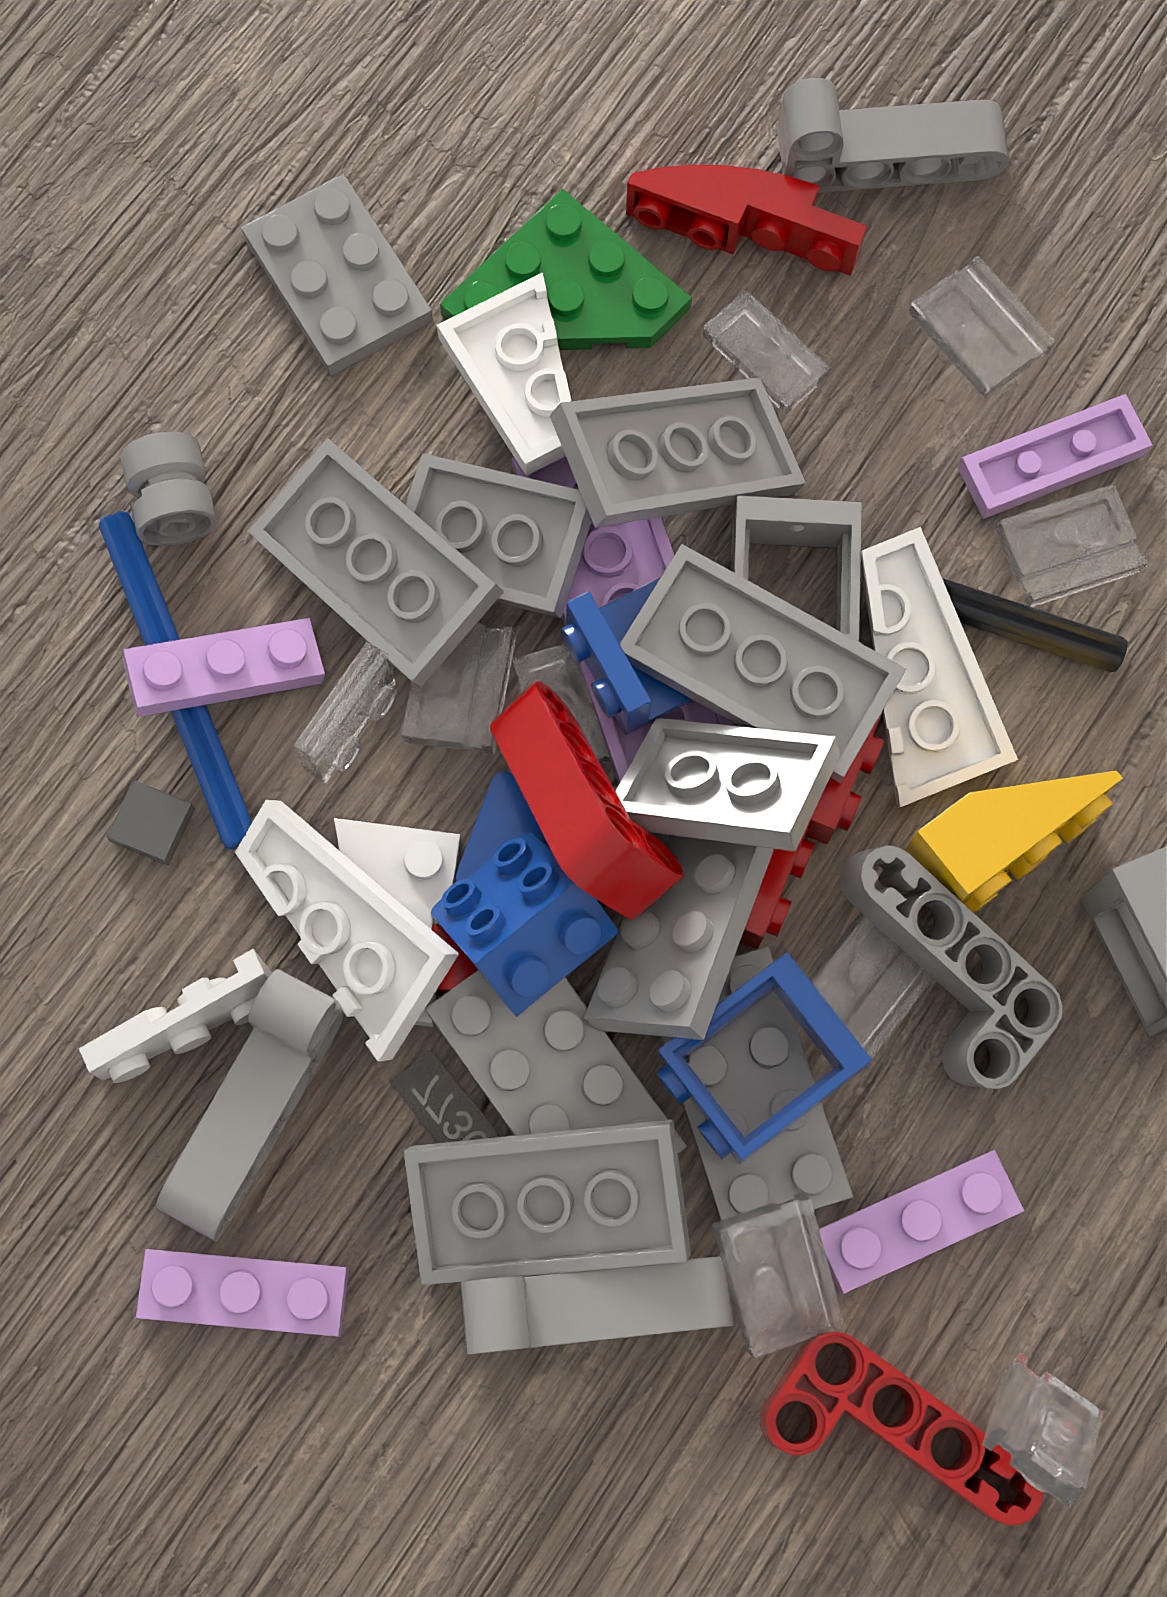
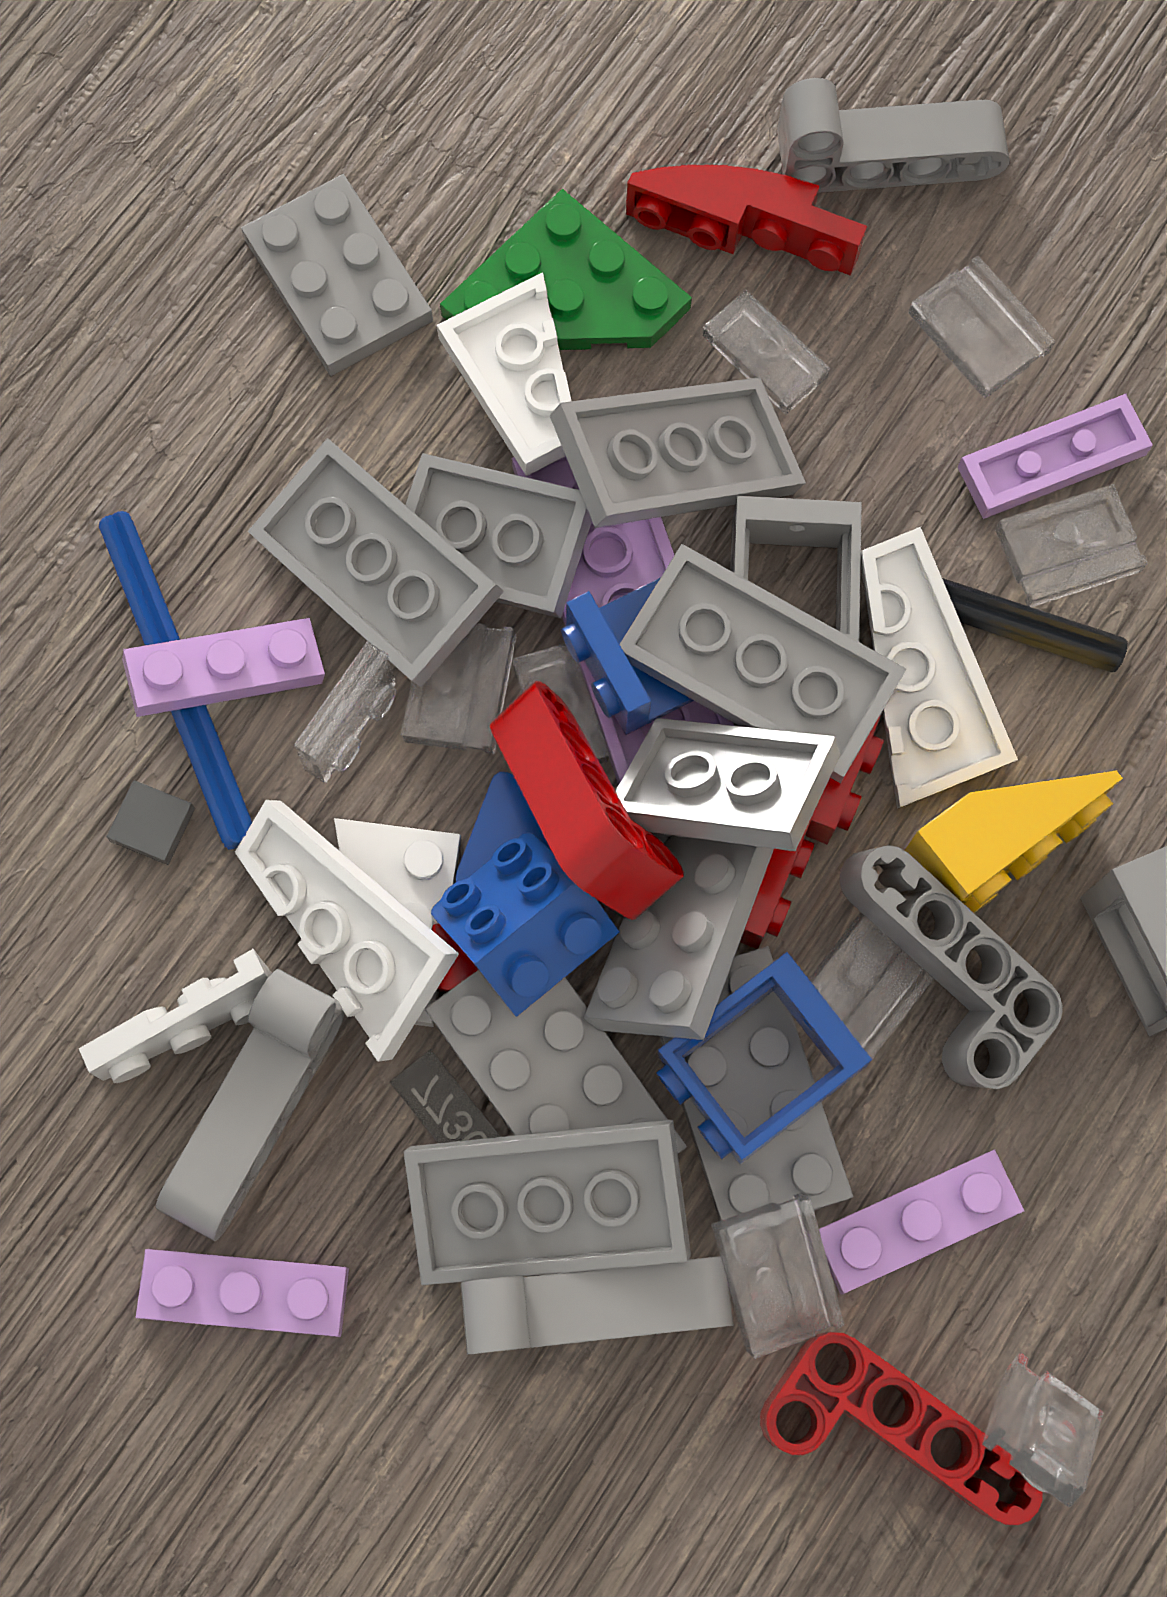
(168, 480): light grey wheel -> none

